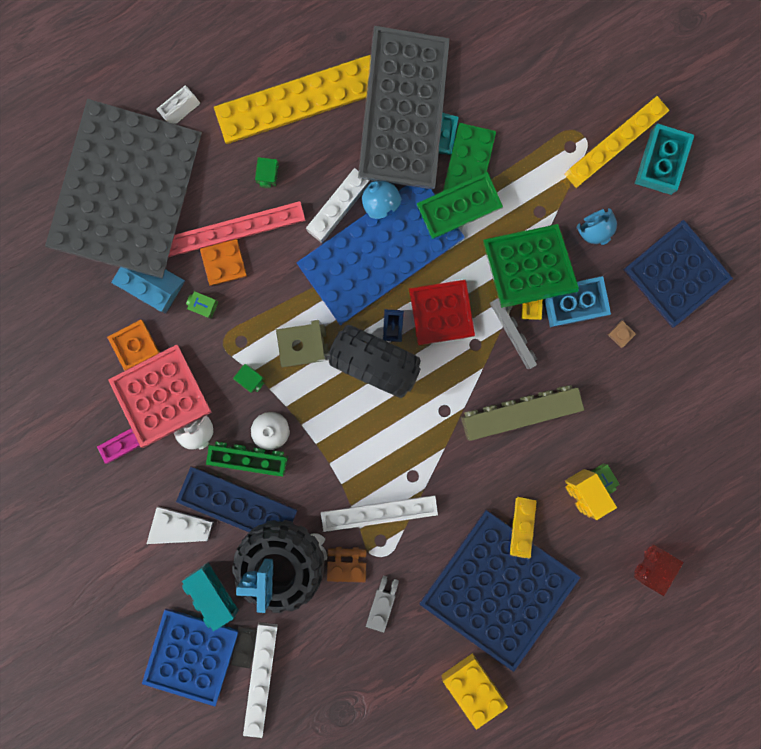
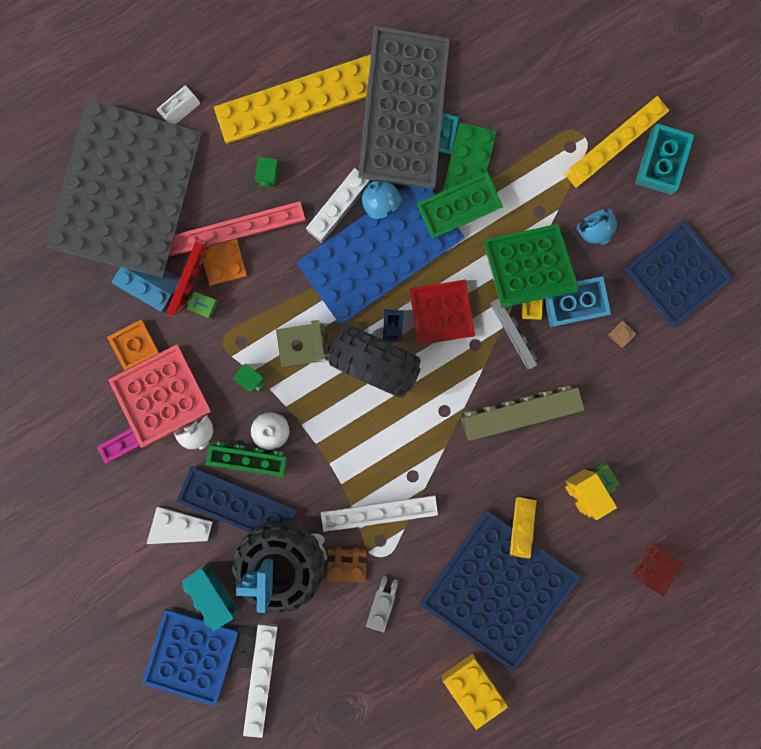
(185, 283): none -> red plate

